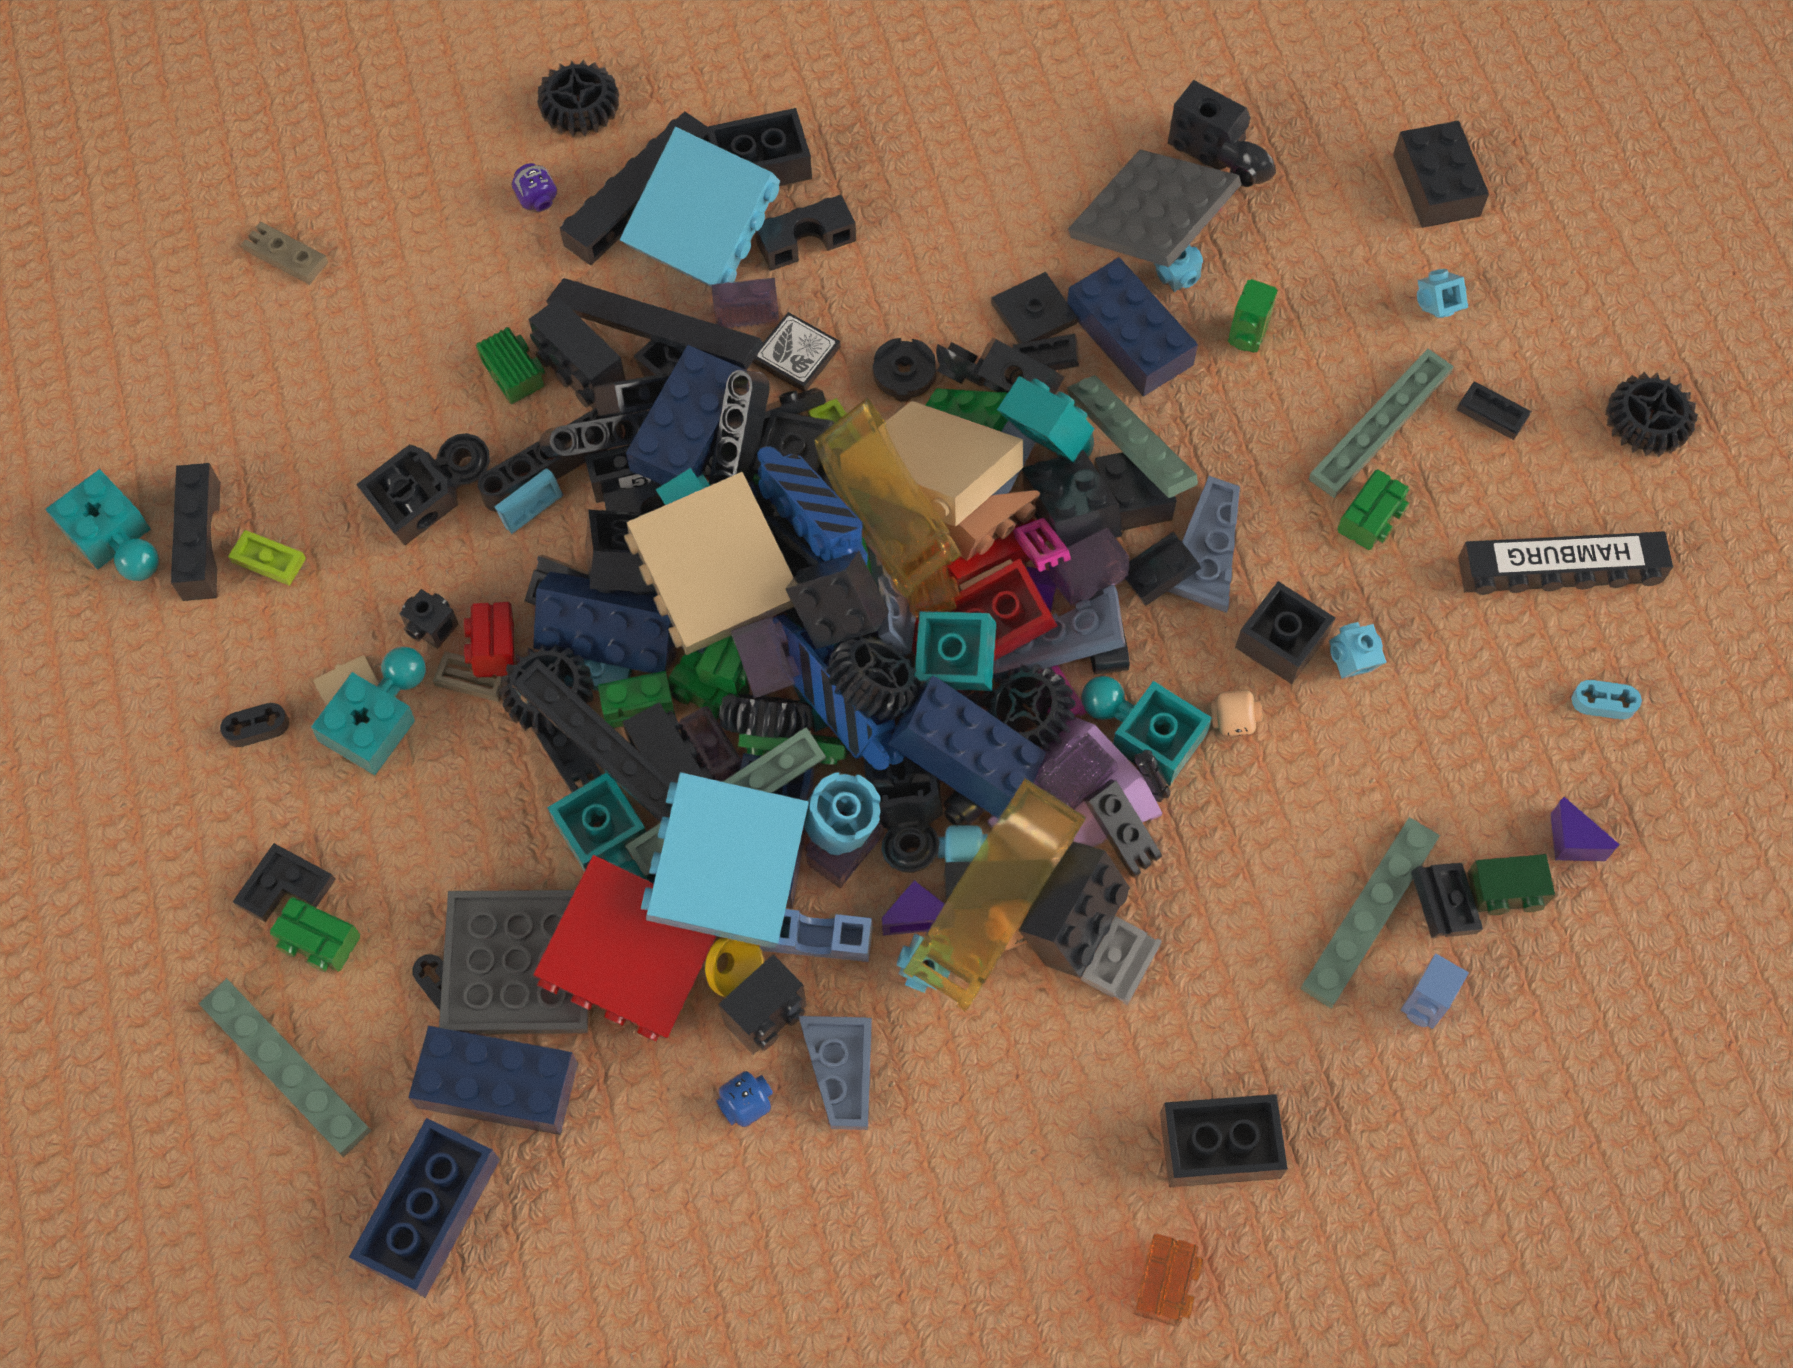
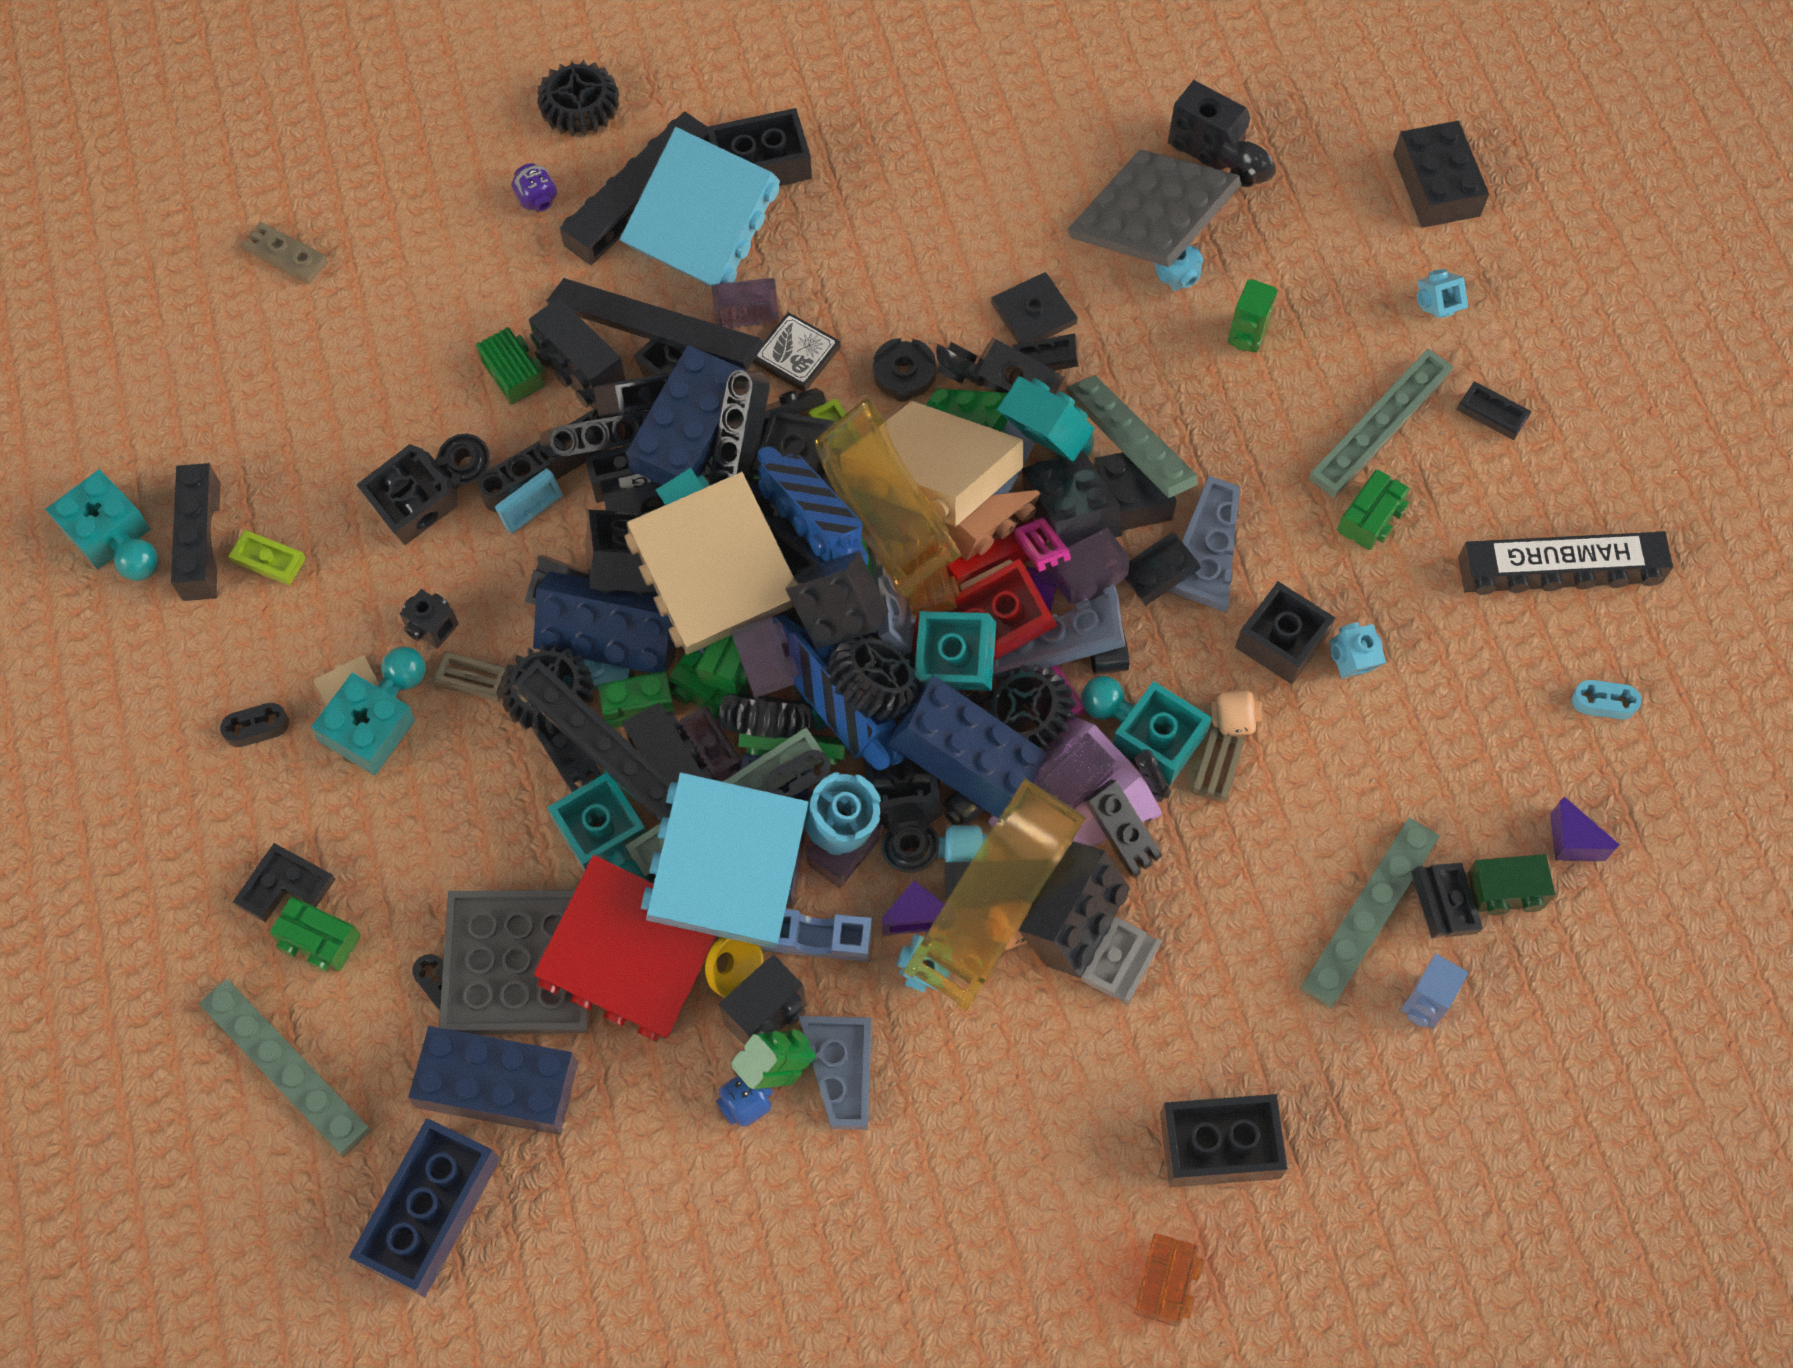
(491, 638): red brick -> none
(773, 1059): none -> green brick
(794, 766): none -> black beam
(825, 220): black arch -> none
(1132, 326): dark blue brick -> none
(1226, 740): none -> dark tan tile
(1670, 422): black gear -> none

